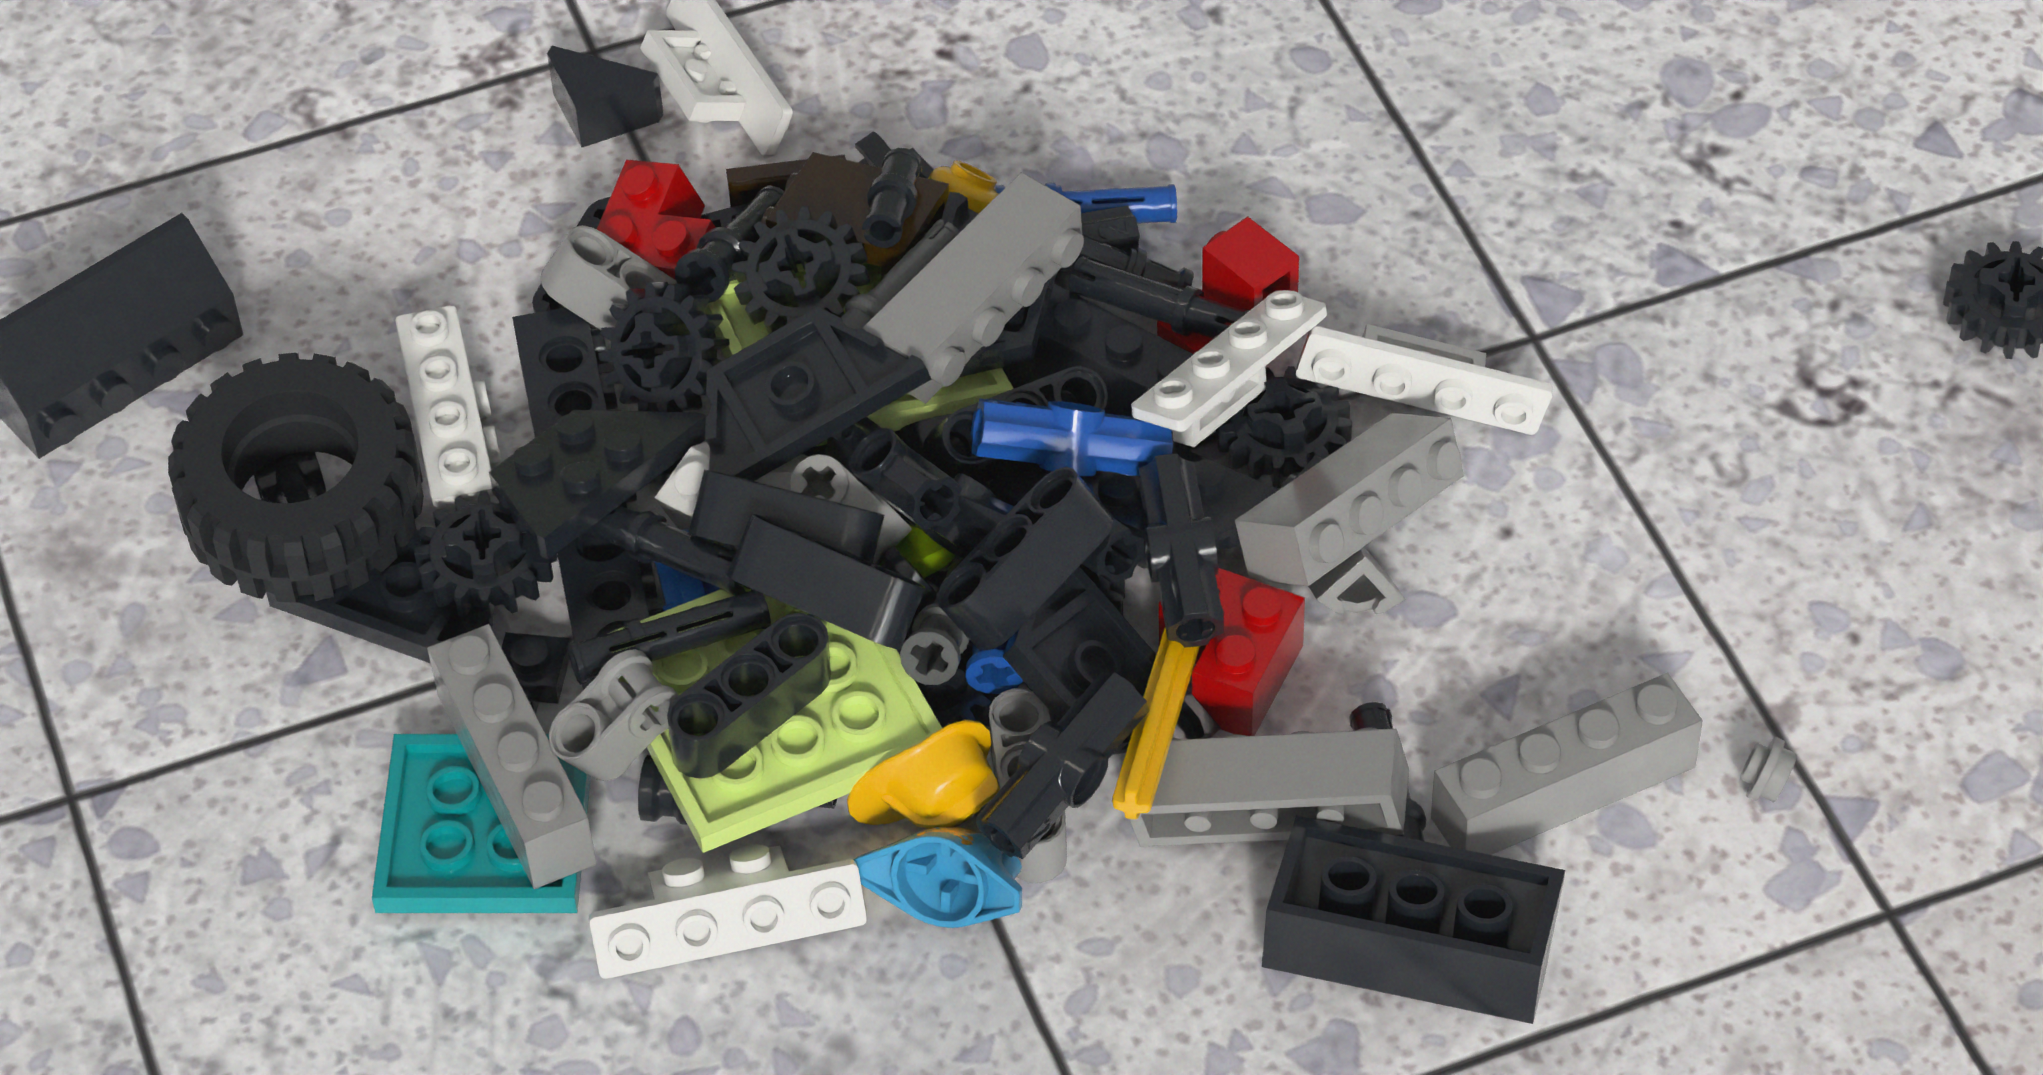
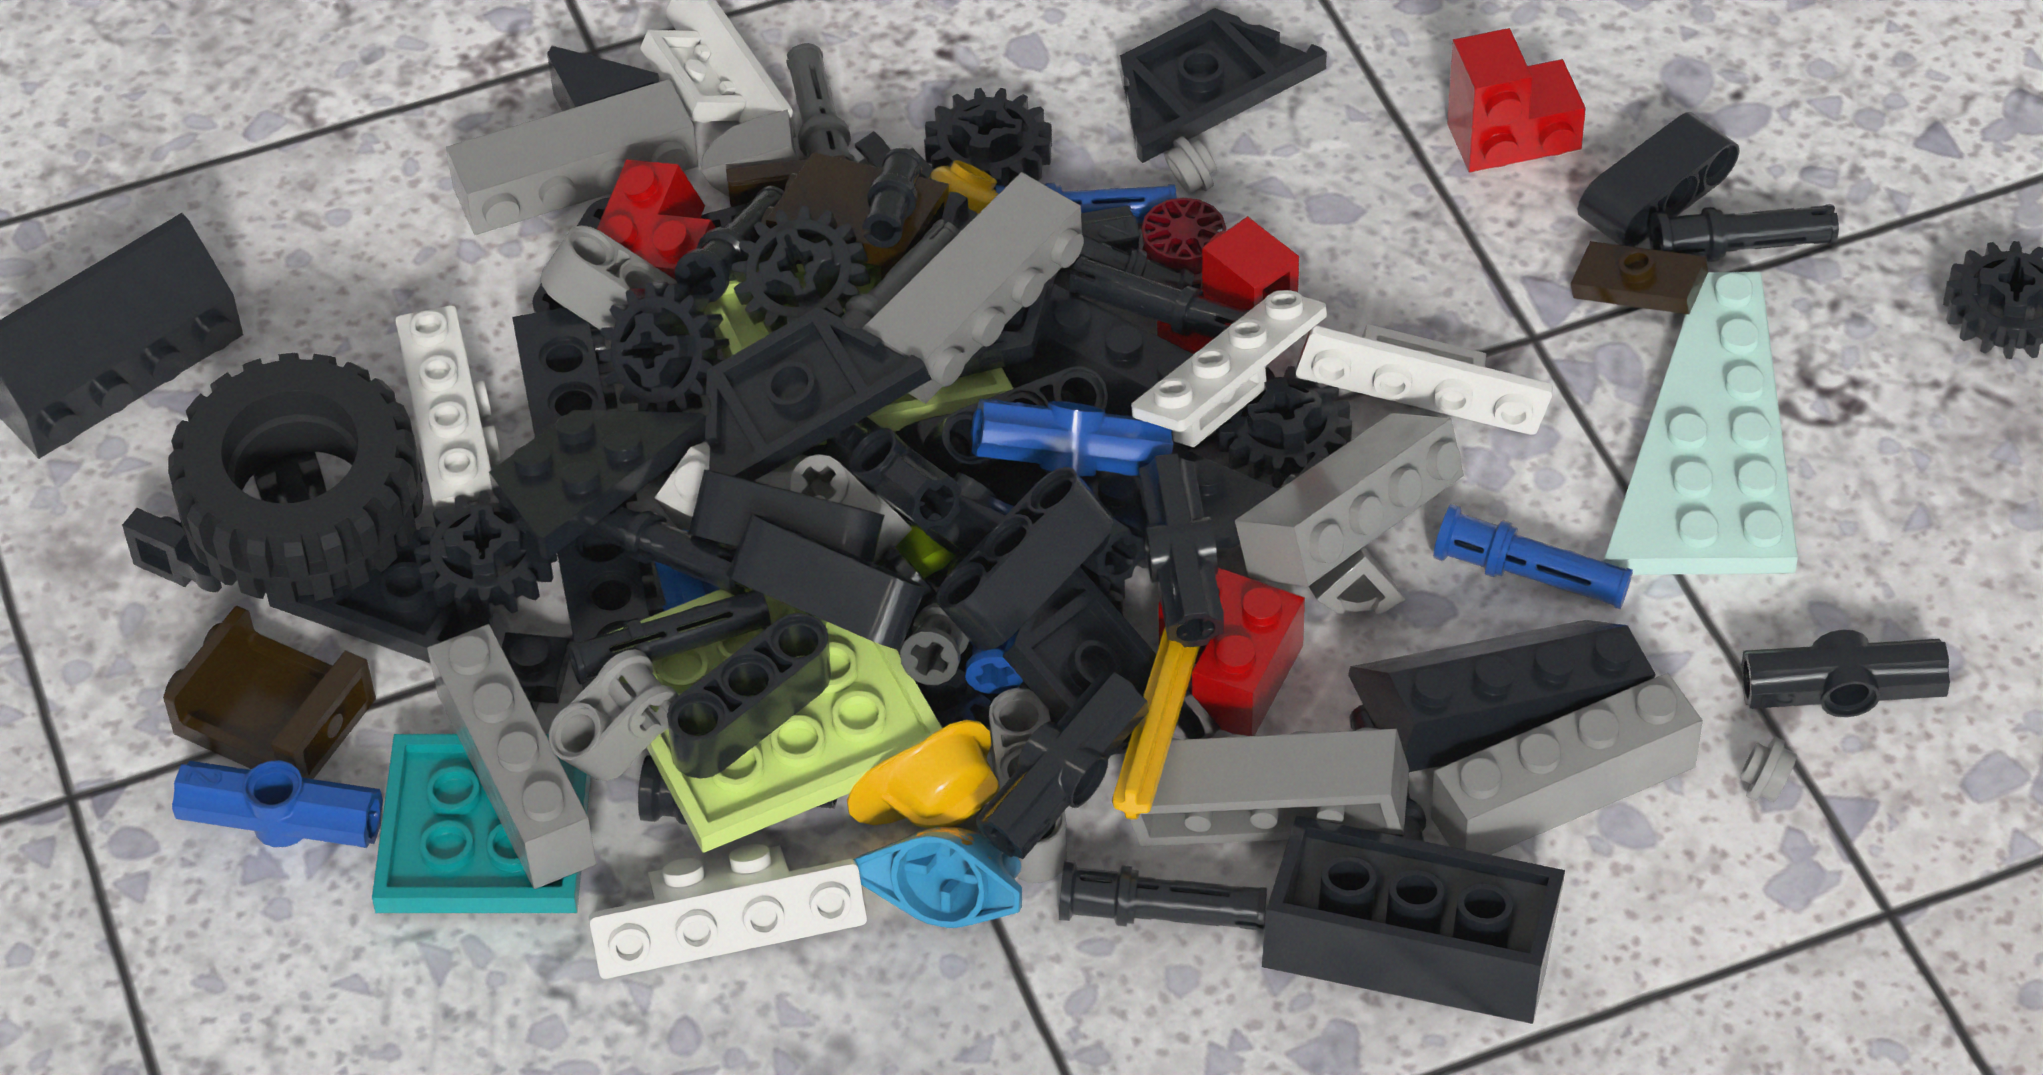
(164, 550): none -> black plate
(266, 699): none -> dark brown panel
(277, 804): none -> blue piece
(568, 155): none -> light grey brick
(749, 144): none -> light grey brick
(821, 128): none -> dark grey pin
(991, 136): none -> black gear
(1130, 896): none -> black pin
(1181, 233): none -> dark red wheel
(1191, 165): none -> light grey plate
(1206, 77): none -> black wing
(1497, 687): none -> black slope
(1502, 550): none -> blue pin
(1507, 109): none -> red brick
(1639, 277): none -> dark brown plate
(1657, 176): none -> black beam
(1713, 458): none -> light aqua wing
(1716, 233): none -> black pin
(1845, 673): none -> black piece

